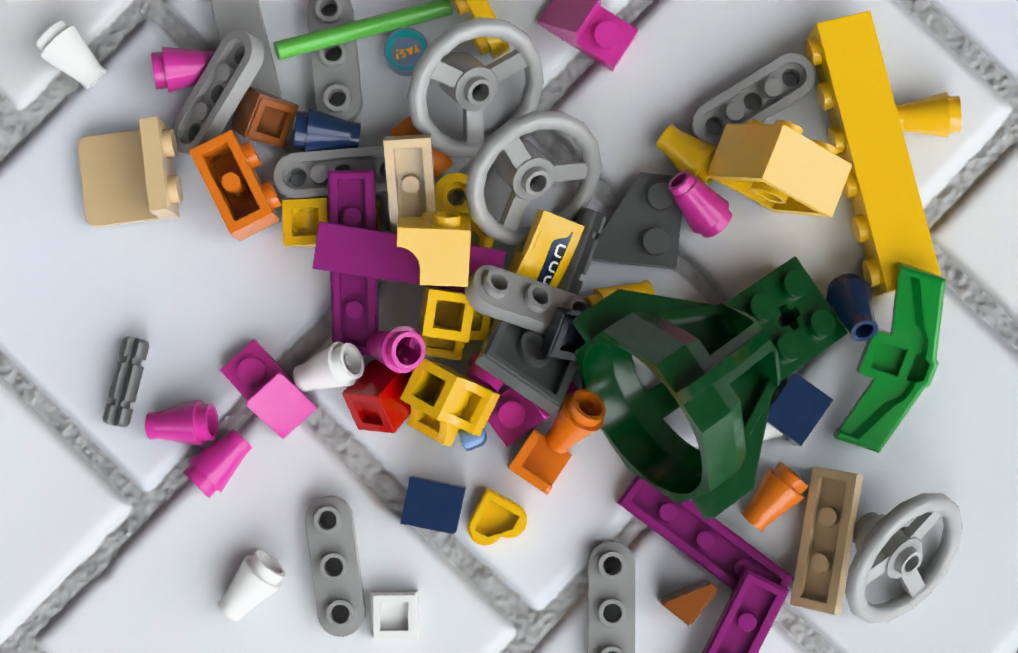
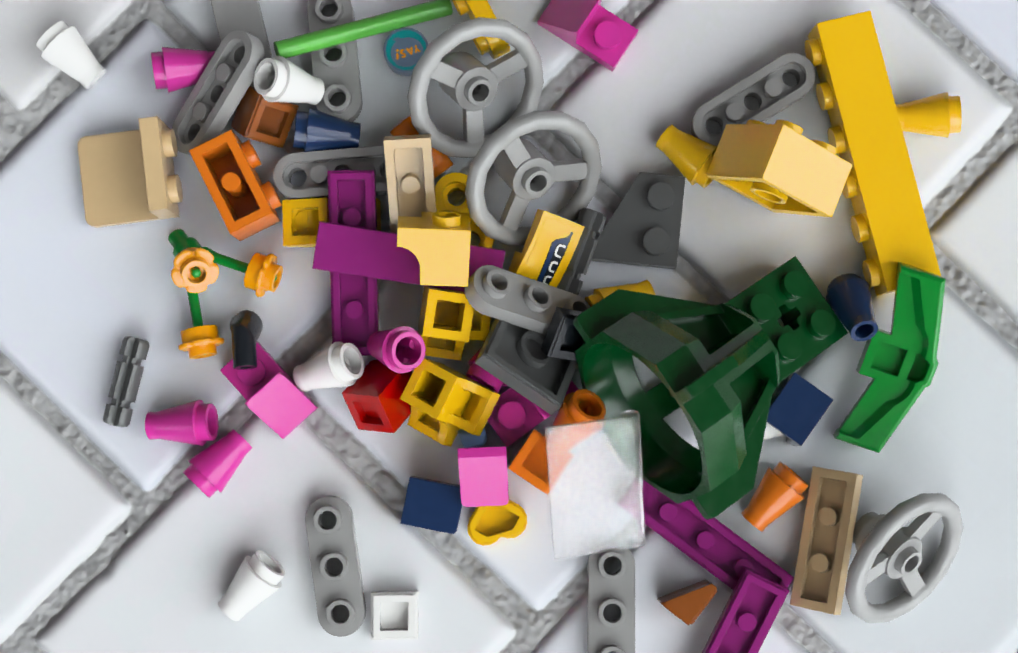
(196, 268): none -> light orange plant
(245, 331): none -> black arm
(285, 82): none -> white cone
(483, 476): none -> slope
(596, 485): none -> clear piece
(699, 204): dark pink cone -> none

